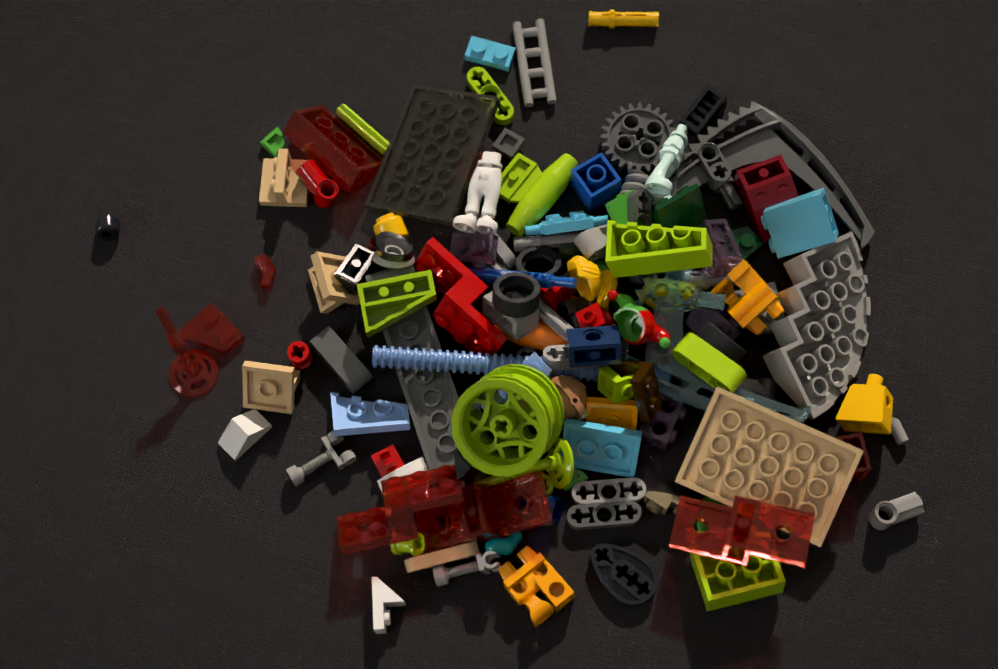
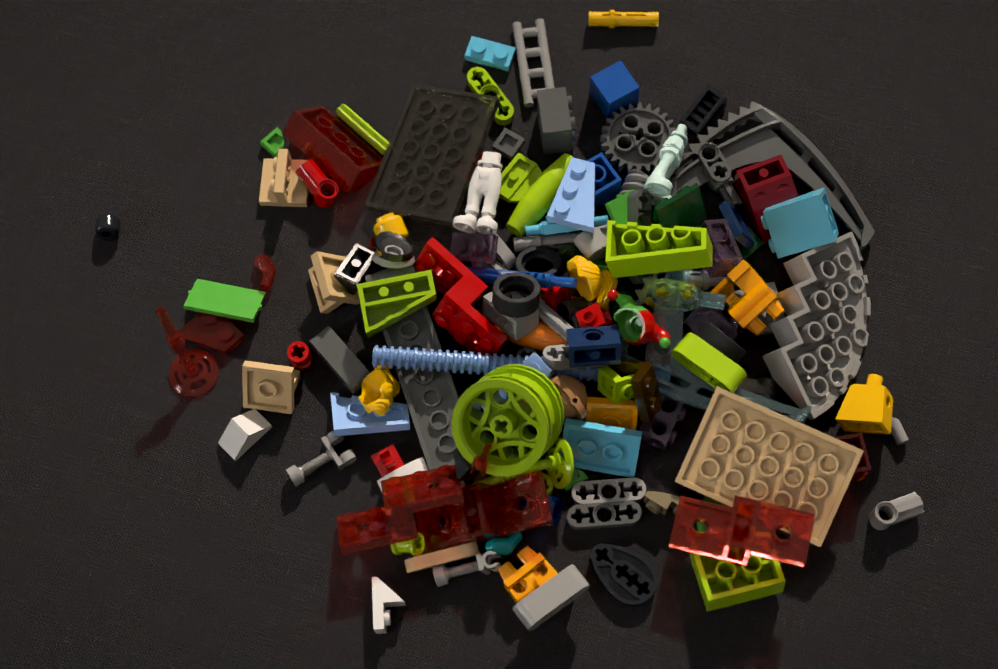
(224, 300): none -> bright green piece
(379, 390): none -> yellow hair
(481, 462): none -> clear red hand
(551, 597): none -> light grey beam
(555, 120): none -> dark grey brick
(575, 197): none -> light blue wing
(614, 89): none -> blue head
(737, 225): none -> dark blue tile

